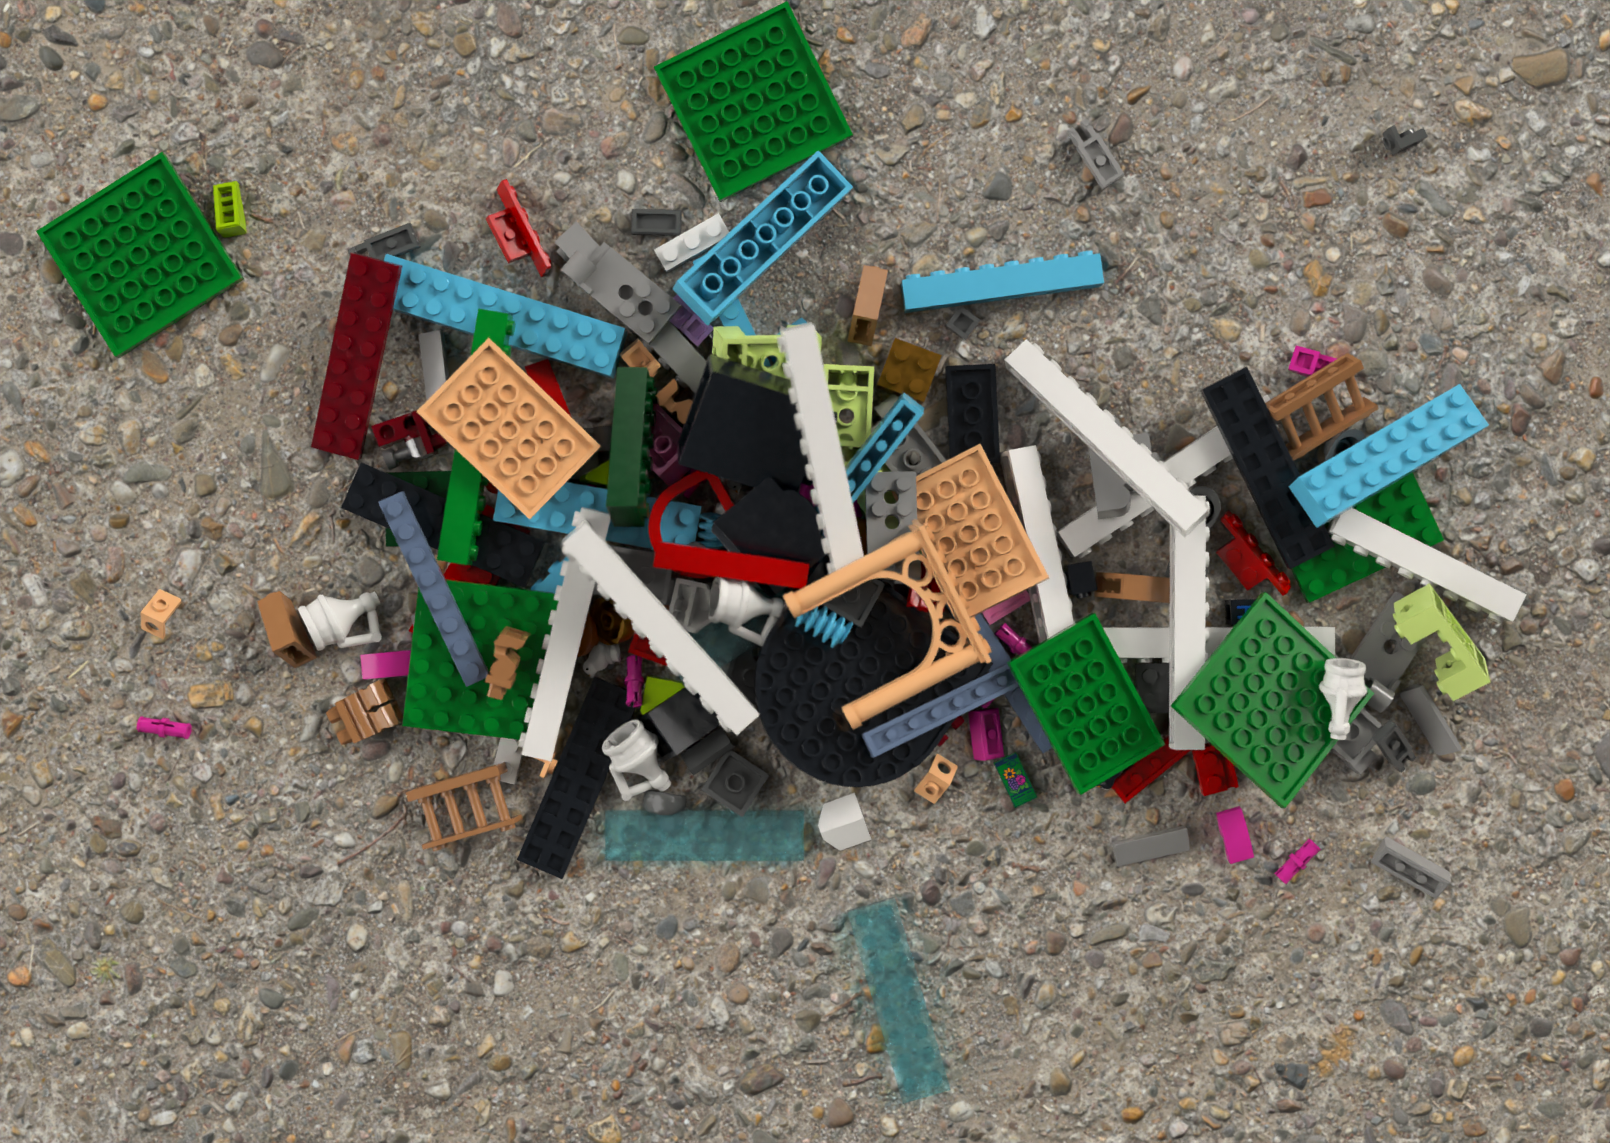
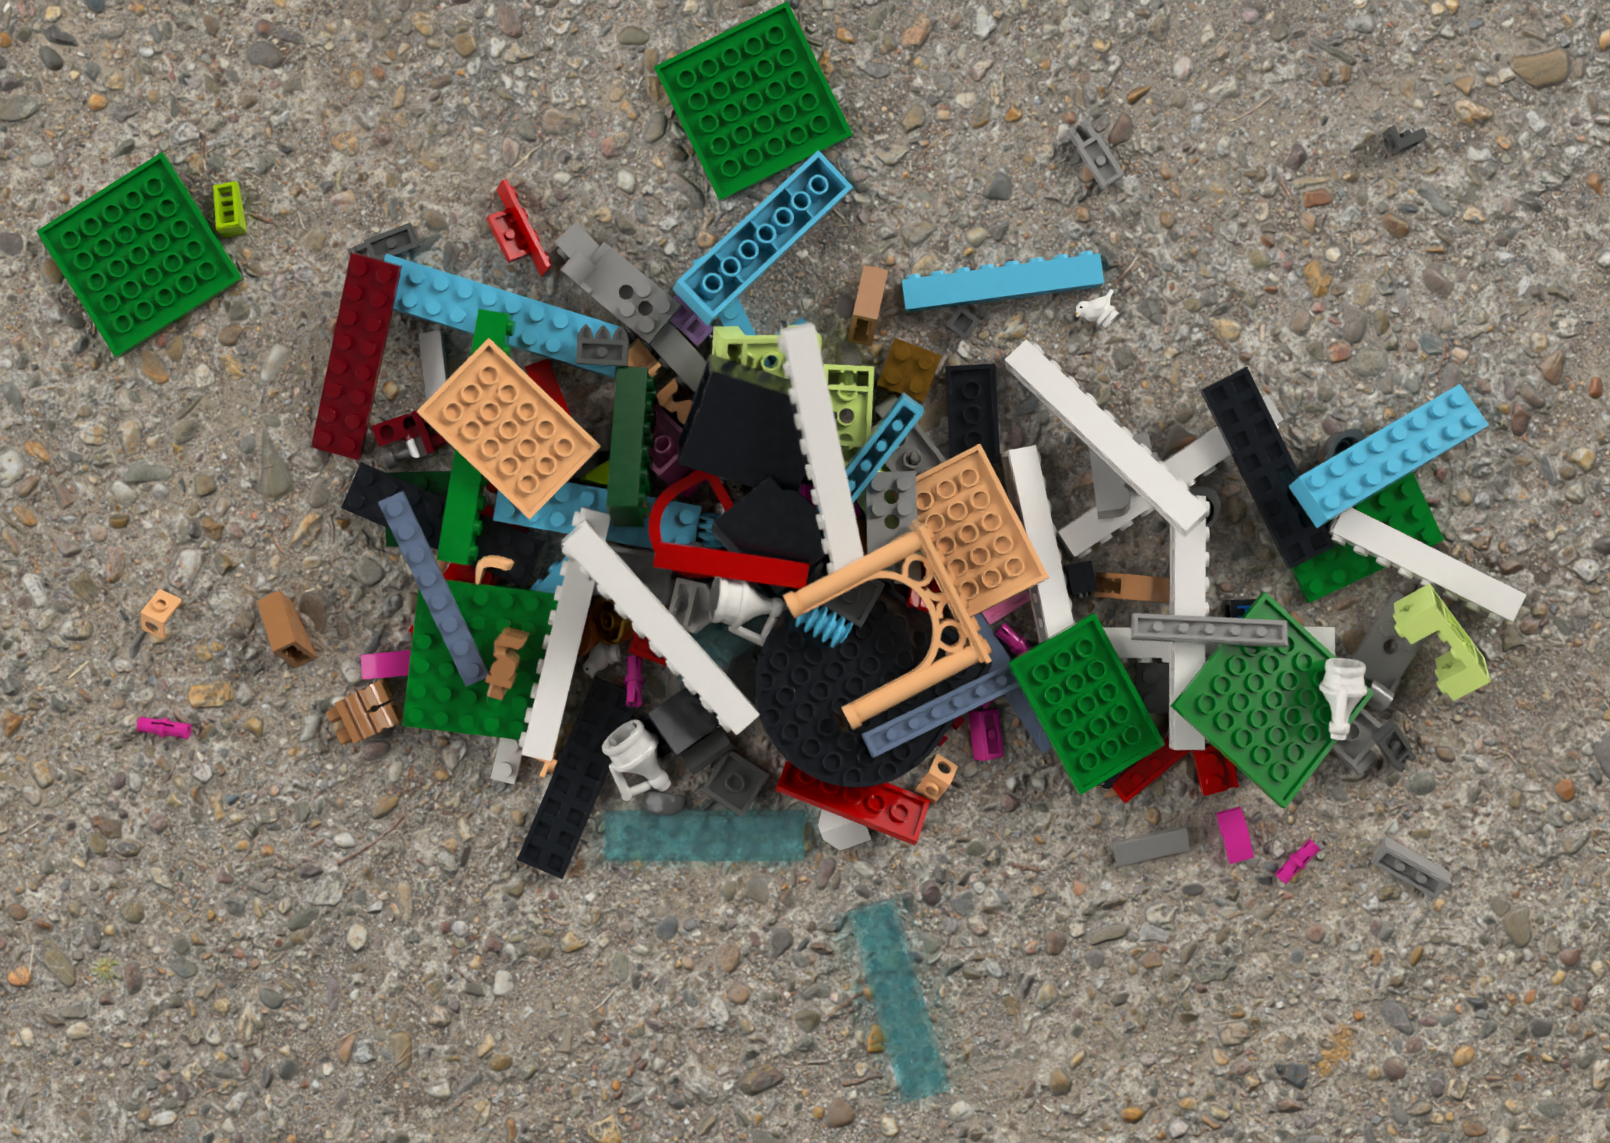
(331, 620): white piece -> none
(469, 782): medium nougat fence -> none
(491, 561): none -> light nougat hair
(602, 349): none -> dark grey plate
(656, 222): dark grey tile -> none
(657, 691): lime slope -> none
(692, 243): white plate -> none
(877, 807): none -> red plate
(1015, 779): tile -> none
(1098, 310): none -> white animal
(1209, 630): none -> light grey tile
(1247, 559): red bracket -> none
(1308, 361): dark pink slope -> none
(1310, 388): medium nougat fence -> none
(1430, 720): light grey slope -> none

